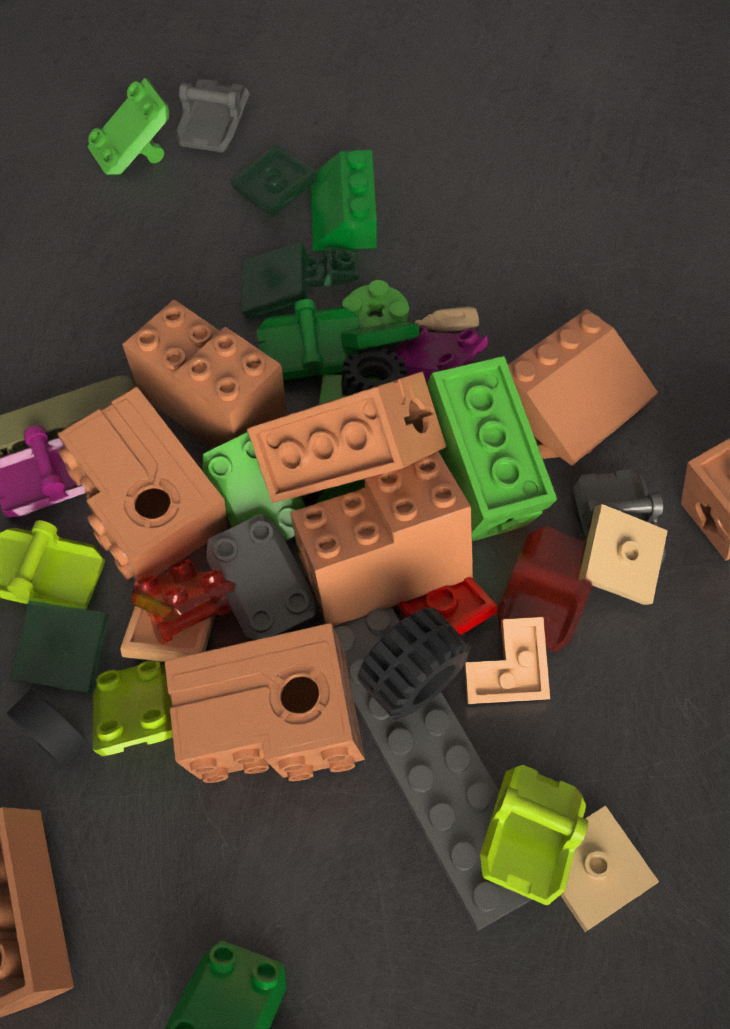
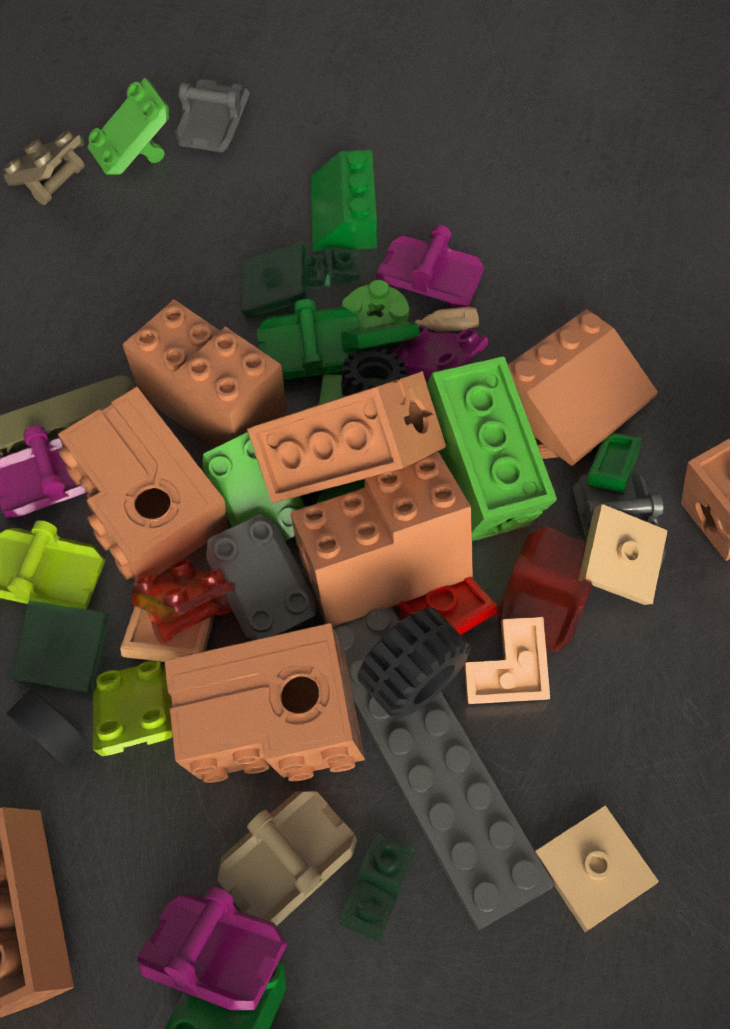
(40, 162): none -> dark tan shield
(213, 950): none -> magenta shield
(274, 180): clear green plate -> none
(285, 856): none -> dark tan shield
(377, 887): none -> clear green slope
(432, 268): none -> magenta shield
(533, 834): lime shield -> none
(614, 462): none -> green tile

